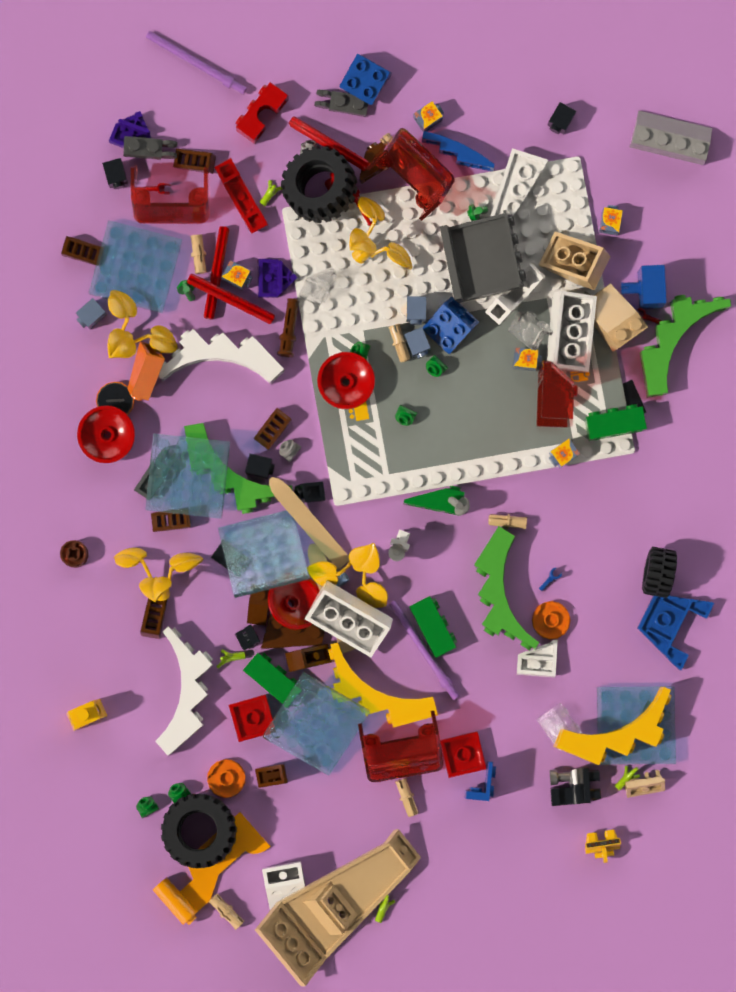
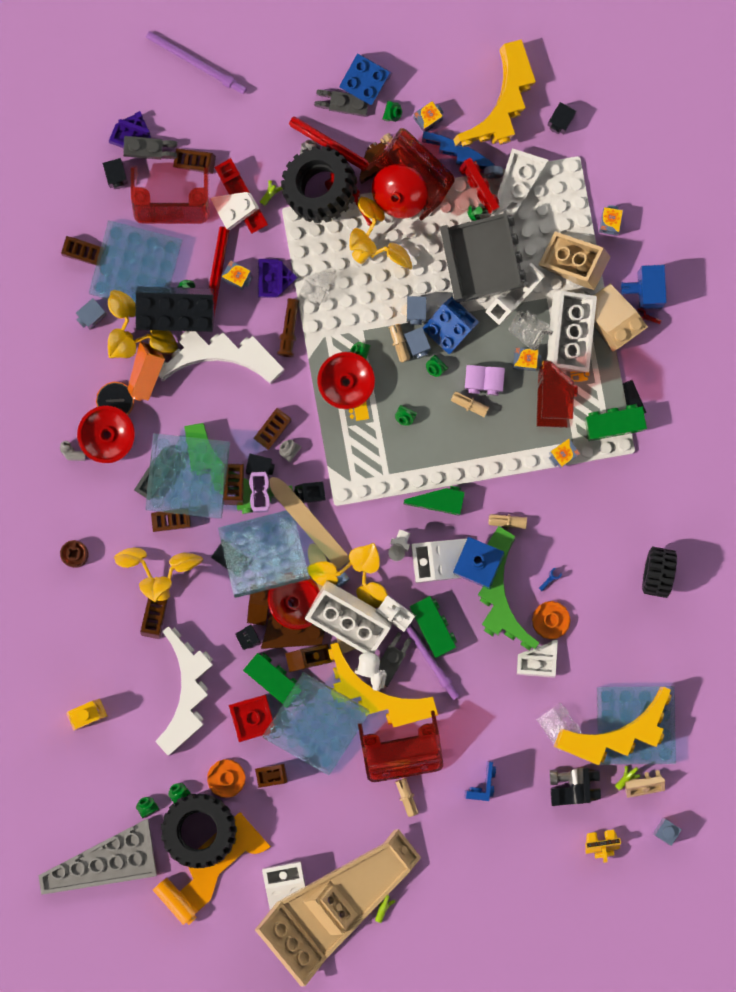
(69, 452): none -> light grey arm
(112, 861): none -> light grey wing
(160, 188): red hand -> none
(175, 309): none -> black brick
(198, 254): tan pin -> none
(226, 911): tan pin -> none
(230, 657): lime bar -> none
(231, 298): red axle -> none
(234, 208): none -> white wing
(234, 500): none -> reddish brown slope
(259, 498): none -> lavender brick
(270, 98): red arch -> none
(369, 667): none -> white piece
(392, 111): none -> green plate
(393, 657): none -> dark grey hinge
(396, 613): none -> white hips
(405, 184): none -> red dish
(436, 559): none -> white slope
(461, 506): light grey plate -> none
(463, 754): red plate -> none
(469, 404): none -> tan axle
(476, 181): none -> red wing
(478, 563): none -> blue brick
(484, 379): none -> lavender brick
(493, 172): none -> sand blue tile
(516, 80): none -> yellow arch
(664, 620): blue wing -> none
(667, 831): none -> sand blue brick
(671, 137): light grey slope -> none
(684, 314): bright green arch -> none

